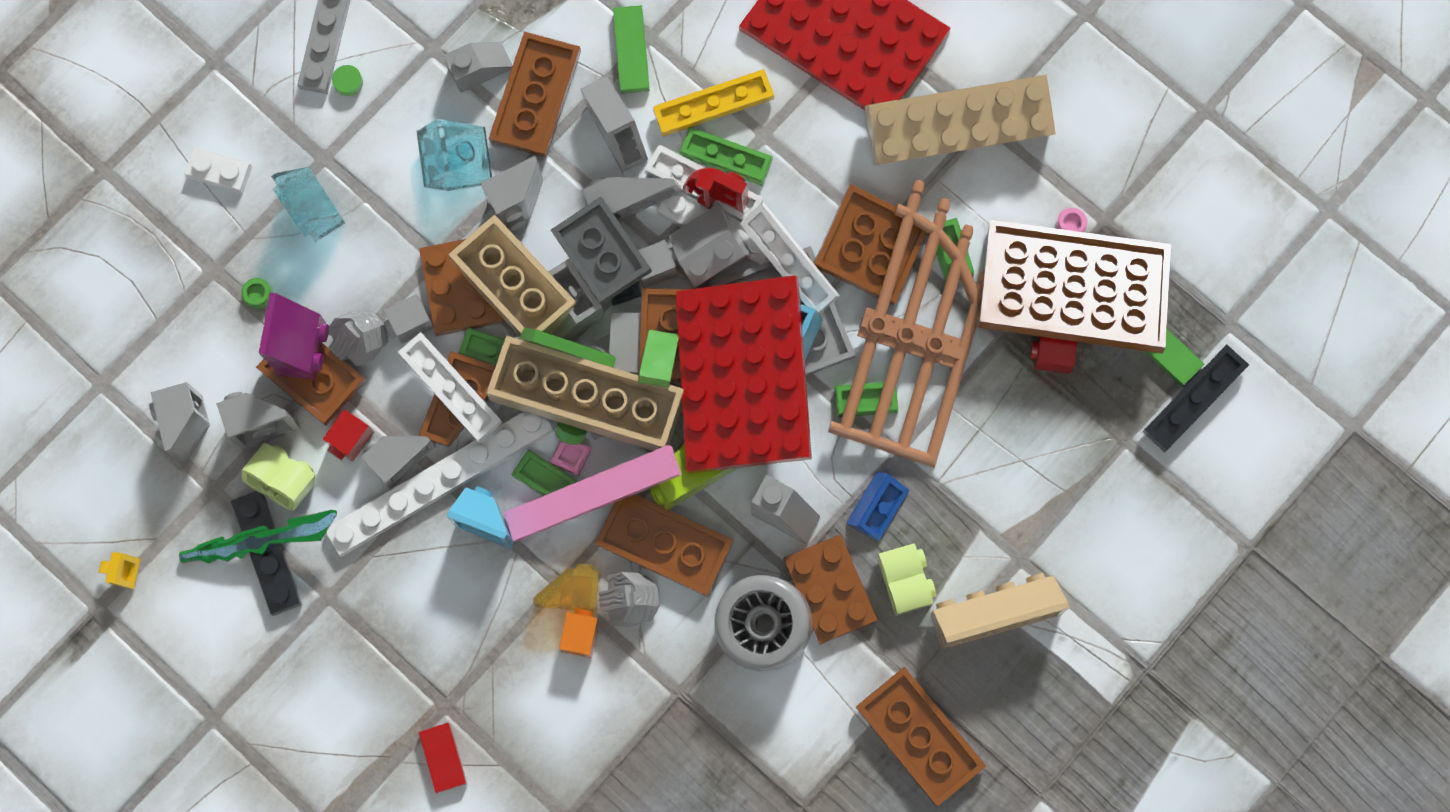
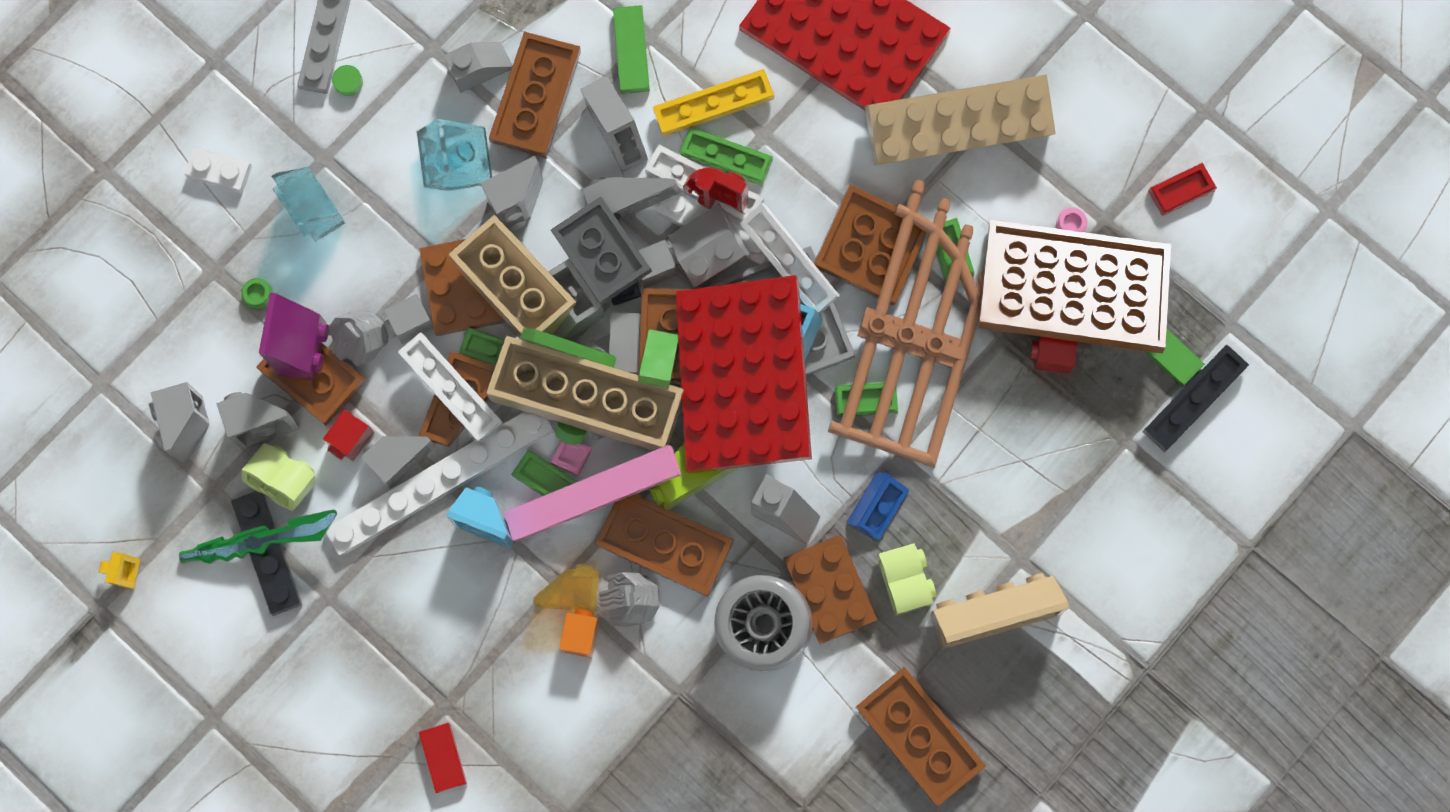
(1182, 189): none -> red tile

